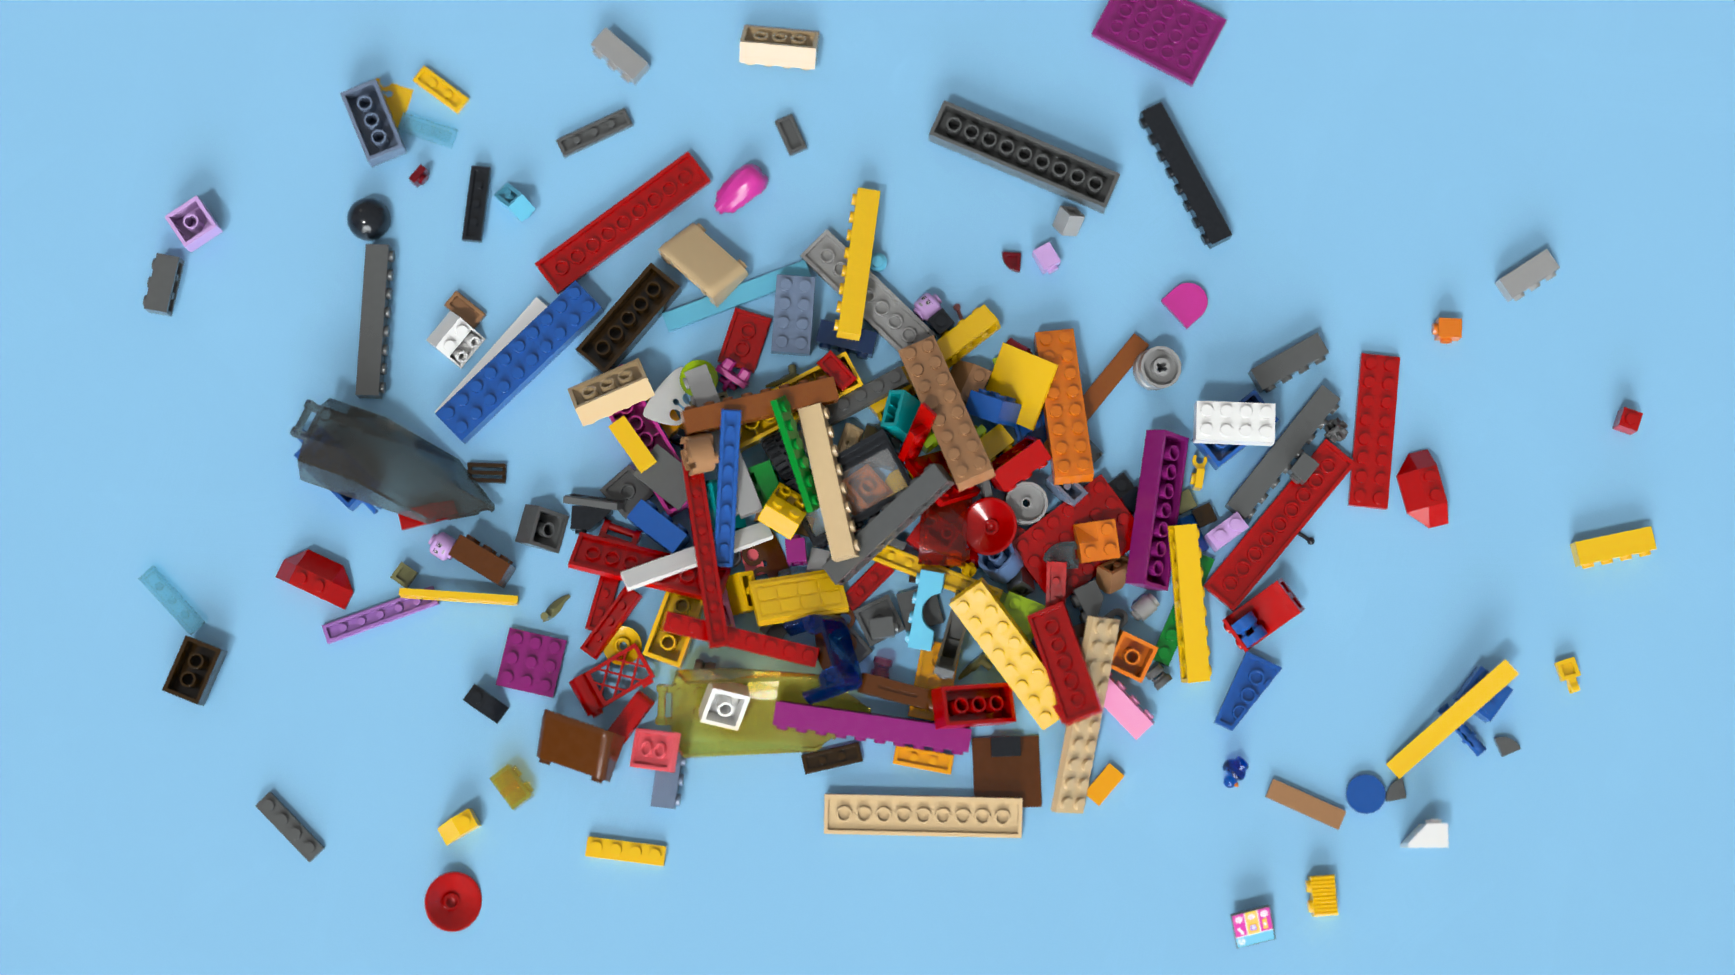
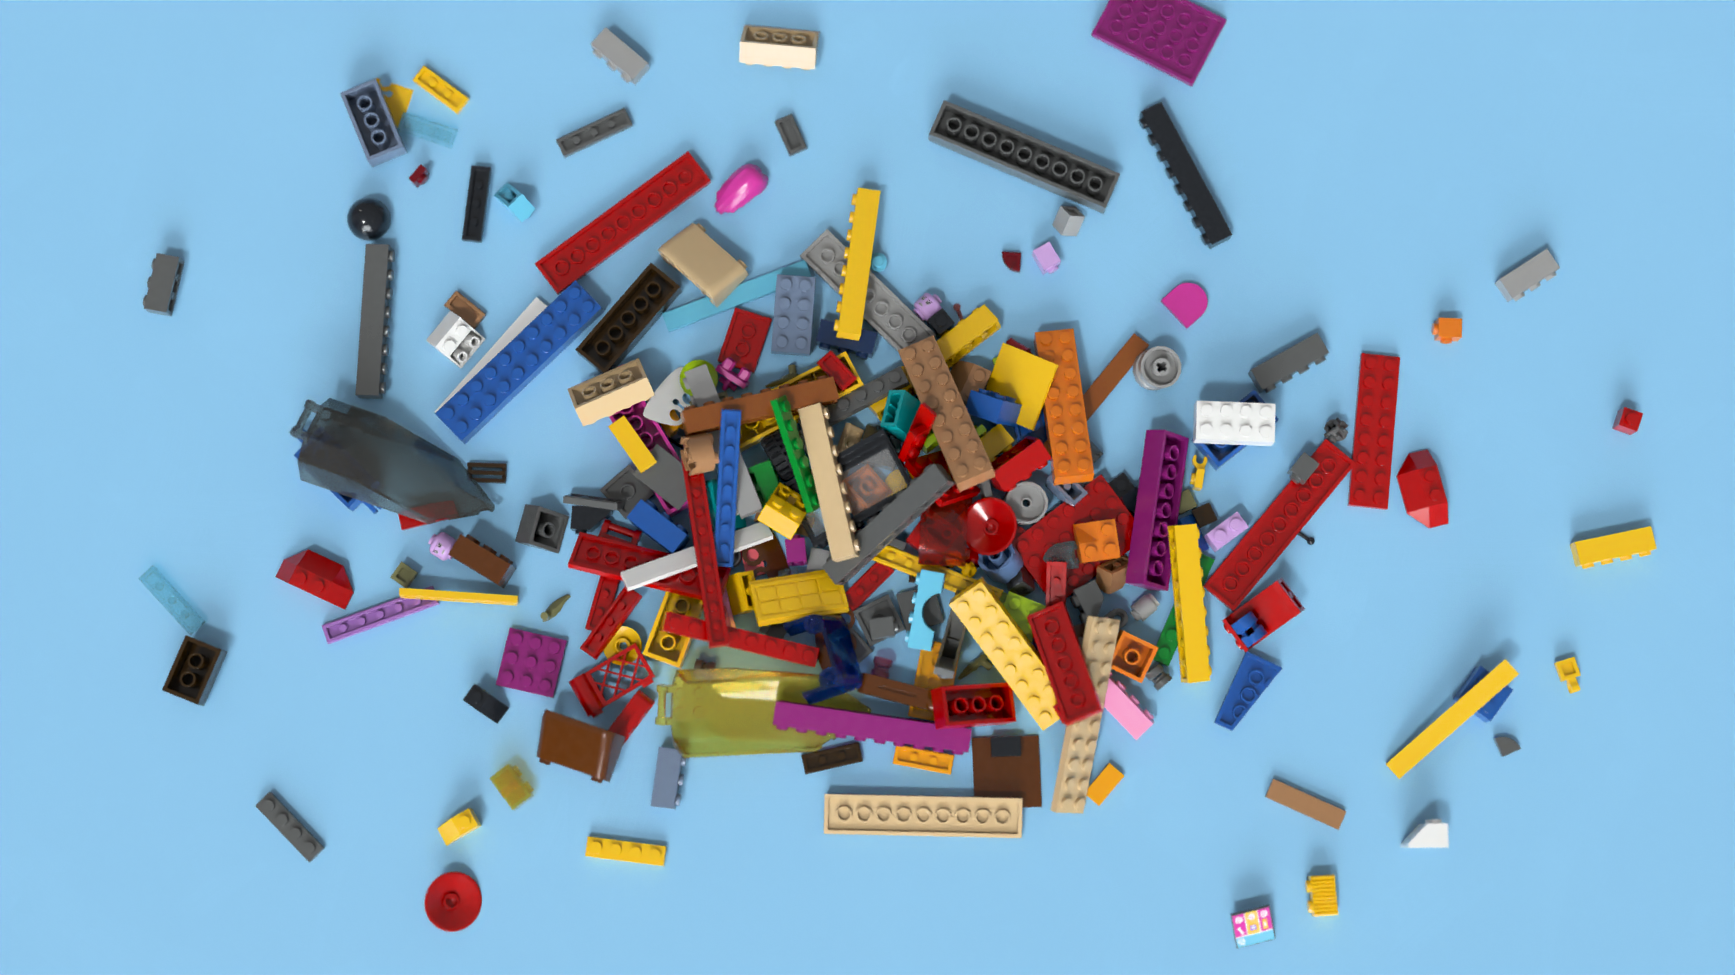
(193, 224): lavender brick -> none
(655, 750): coral tile -> none
(724, 704): white brick -> none
(1237, 771): clear blue animal -> none
(1283, 452): dark grey brick -> none
(1365, 794): blue tile -> none
(1395, 791): dark grey tile -> none
(1467, 736): blue pin -> none

